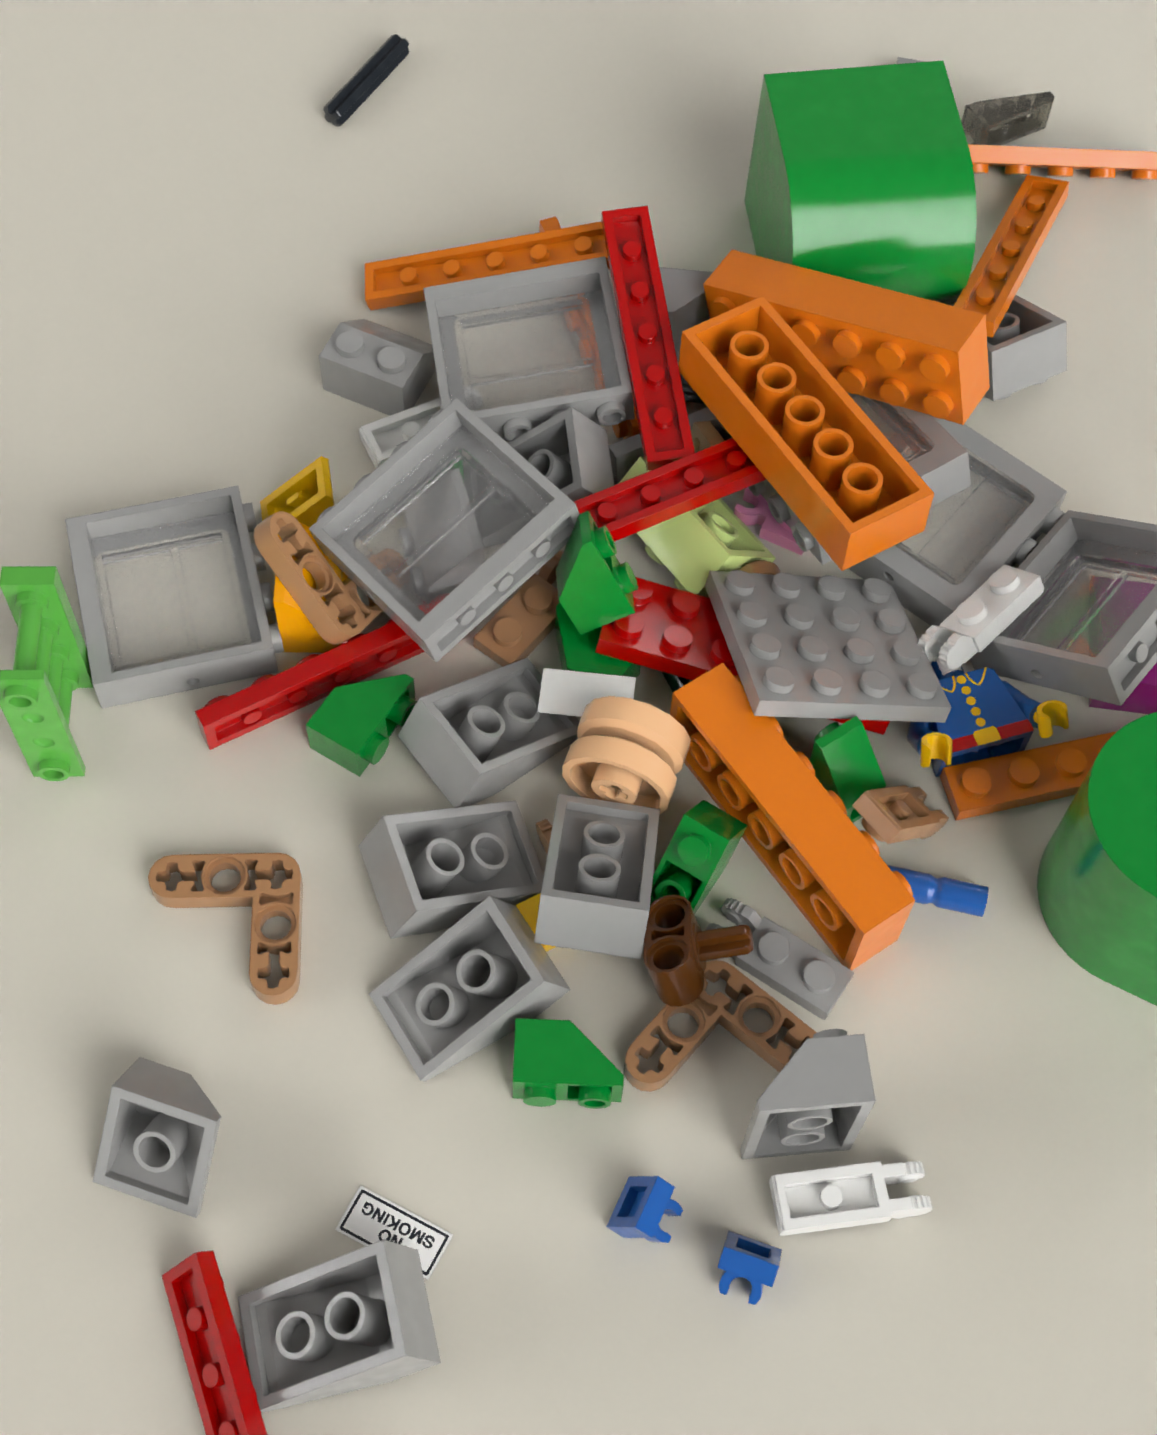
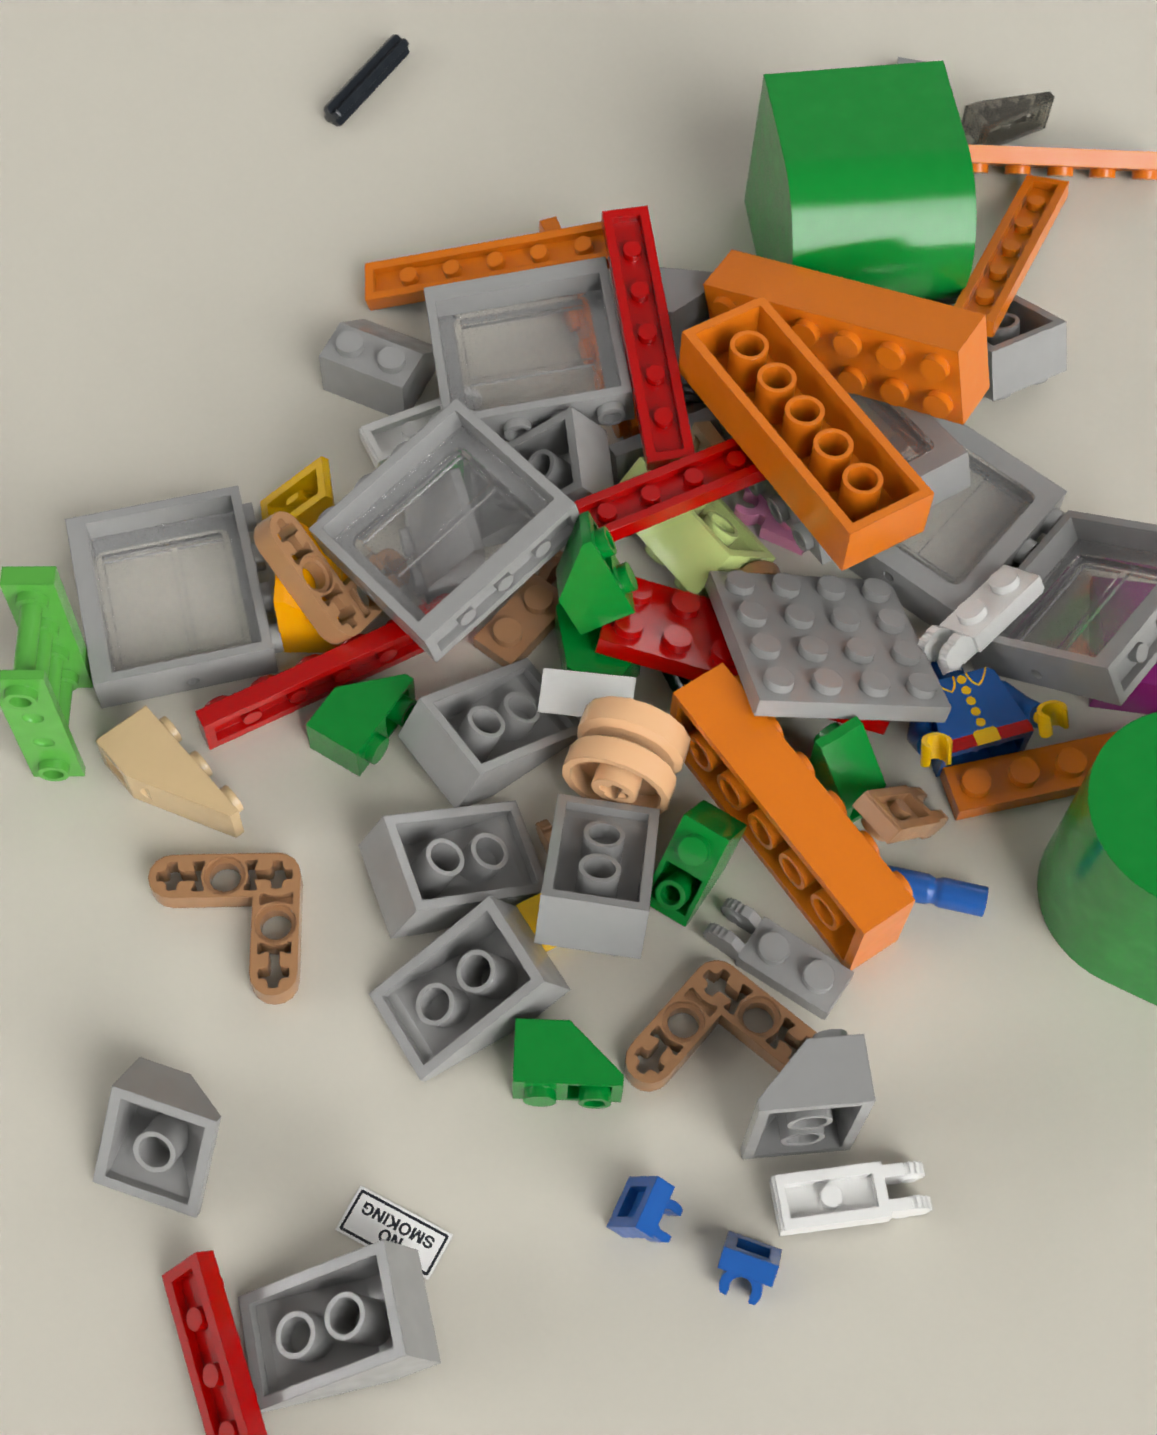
(159, 771): none -> tan slope
(679, 949): reddish brown beam -> none

